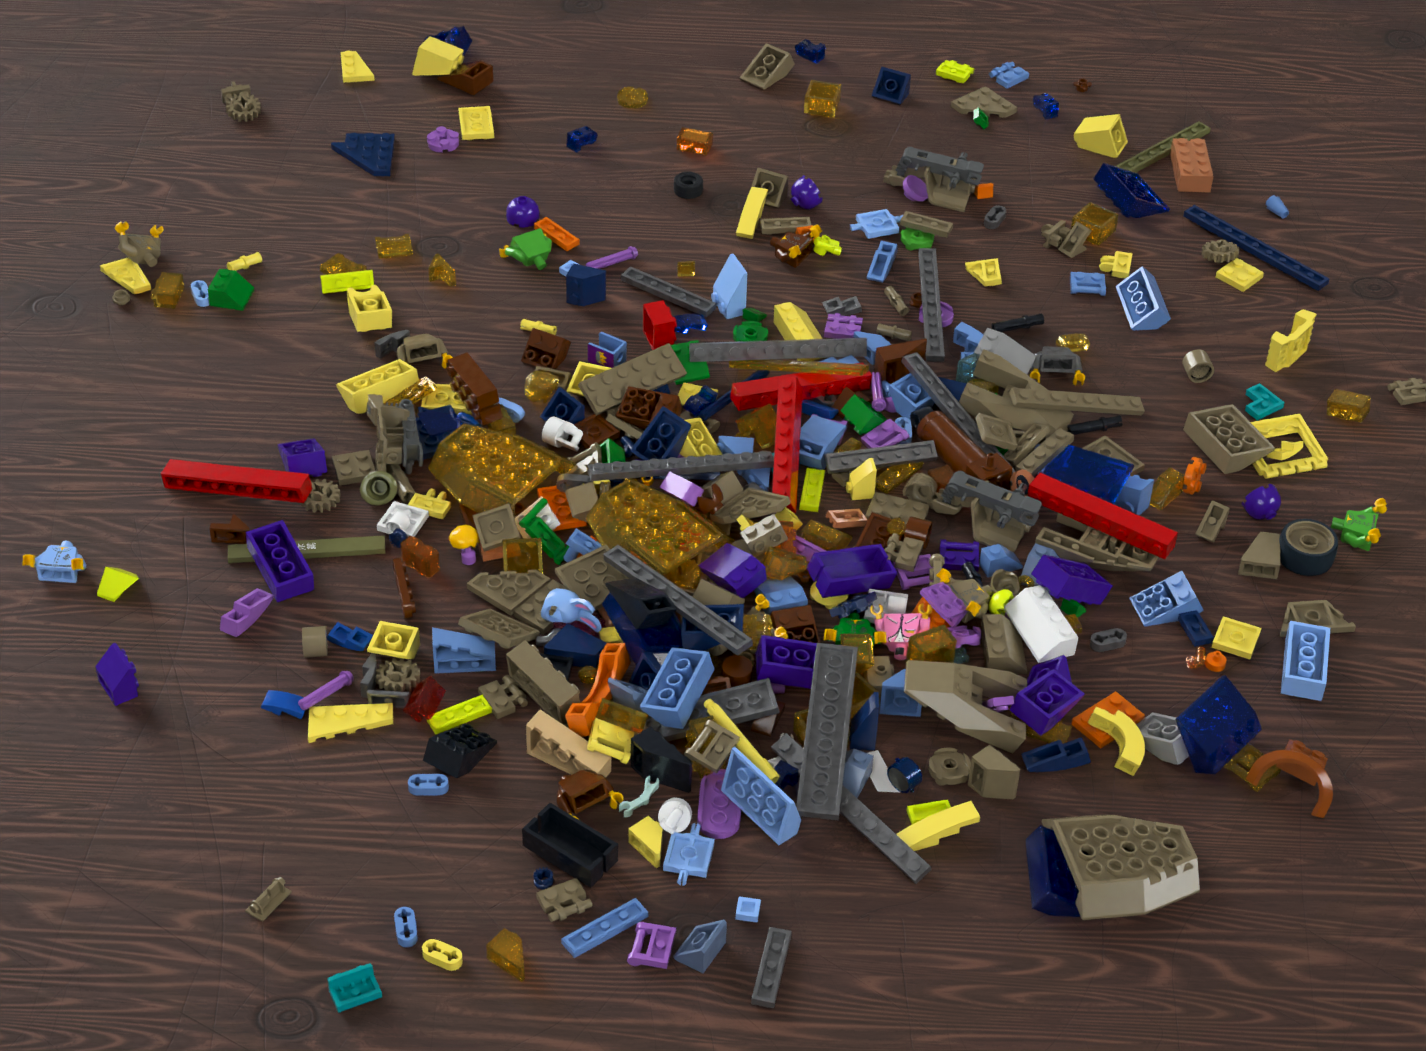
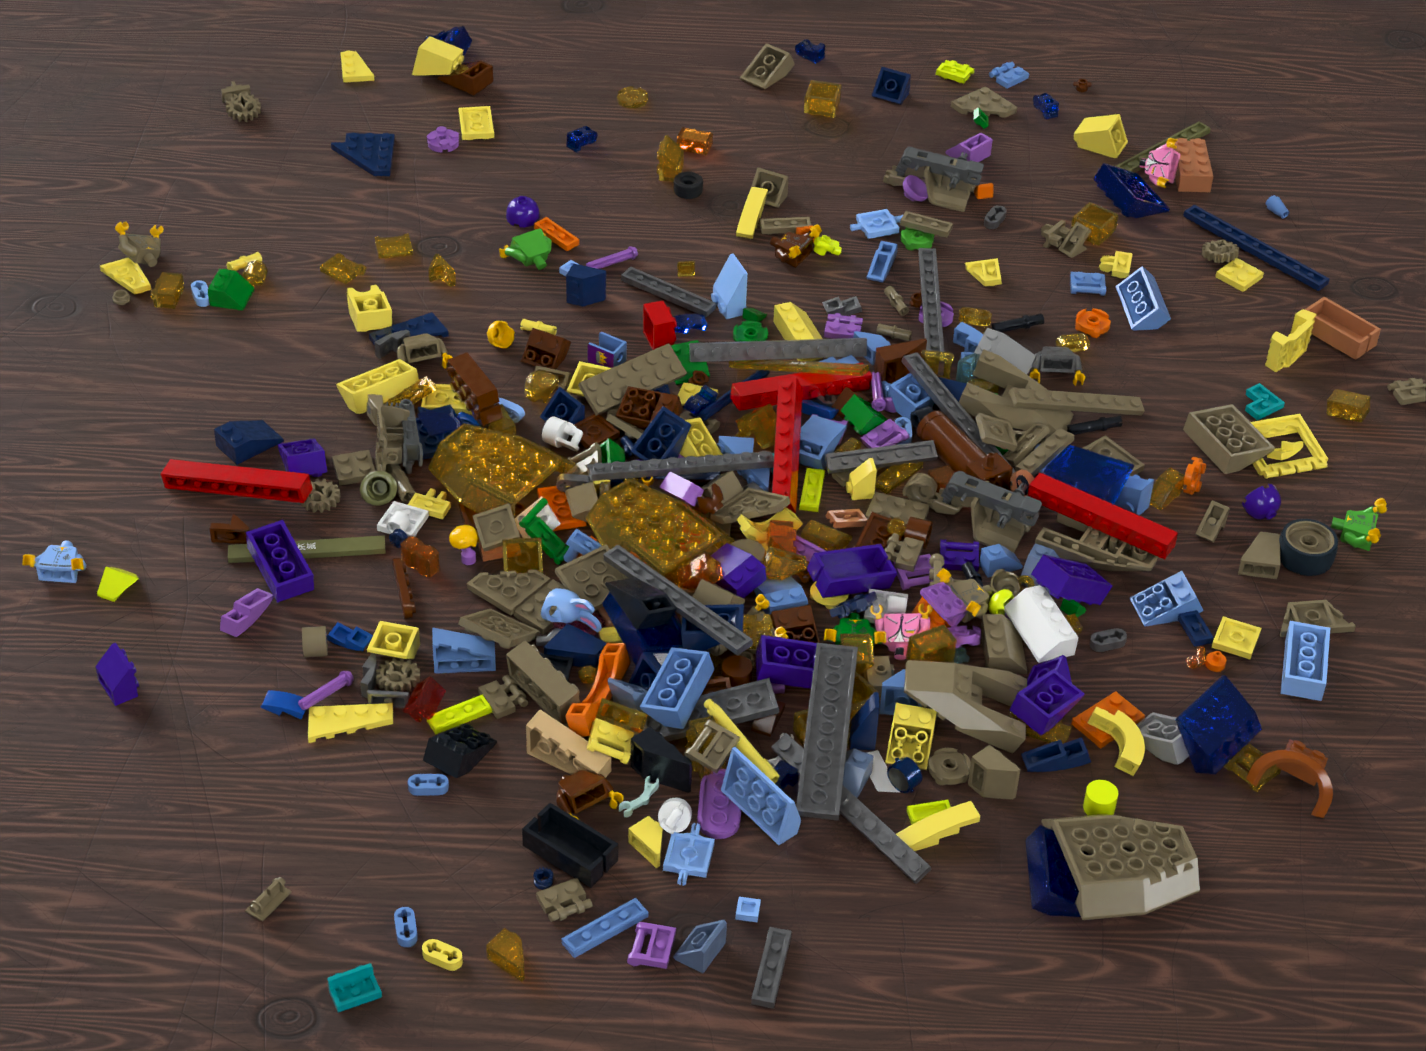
(245, 439): none -> dark blue slope
(255, 273): none -> clear yellow head
(341, 281): neon yellow tile -> none
(420, 325): none -> dark blue wing
(500, 334): none -> yellow hair
(670, 159): none -> clear yellow slope
(700, 375): none -> reddish brown plate
(703, 568): none -> clear orange slope
(764, 534): dark tan bracket -> none
(805, 193): dark purple cylinder -> none
(911, 734): none -> light yellow slope
(932, 359): none -> clear yellow plate
(975, 316): none -> clear yellow beam
(976, 147): none -> medium lavender slope
(999, 704): medium lavender plate -> none
(1092, 322): none -> orange plate
(1100, 798): none -> neon yellow piece
(1162, 164): none -> bright pink torso
(1198, 366): dark tan piece -> none
(1343, 328): none -> nougat piece

